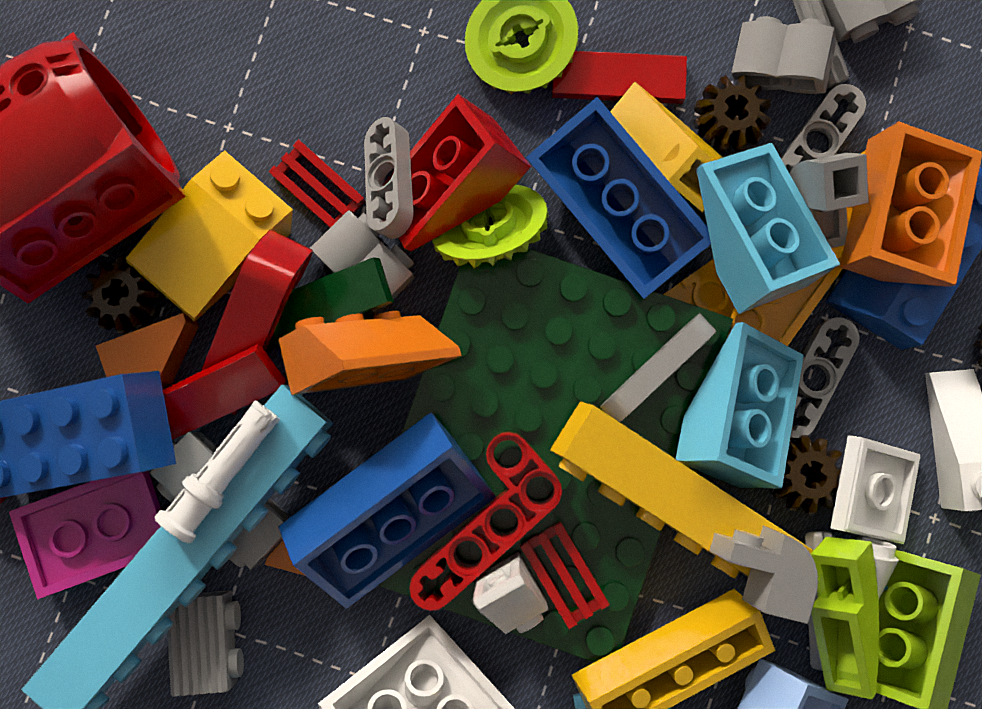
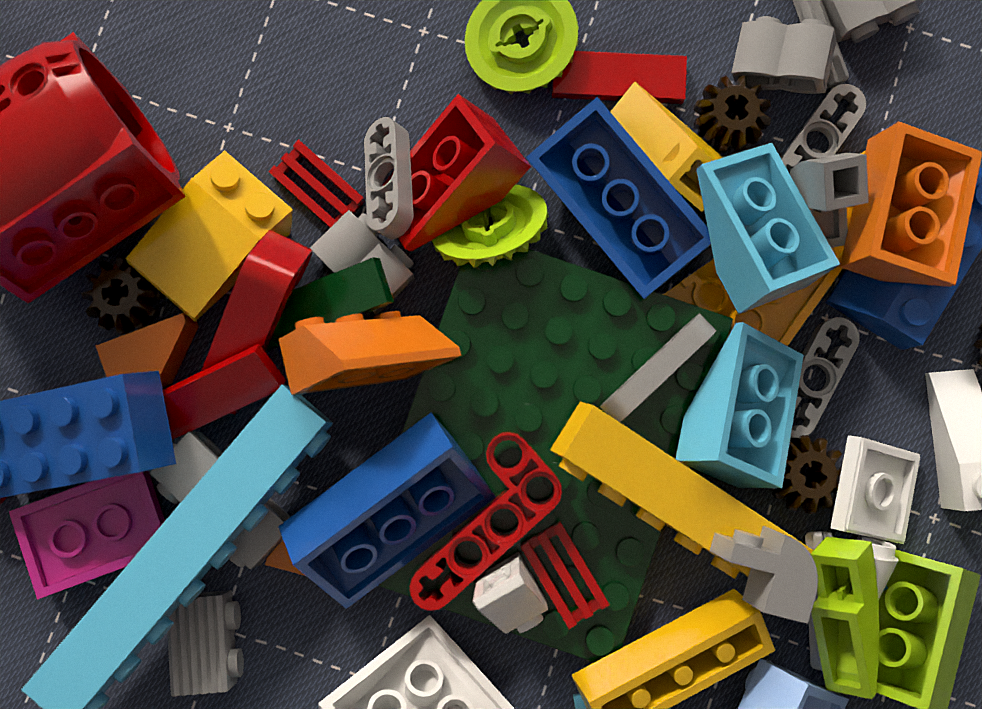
(205, 489): white pin -> none

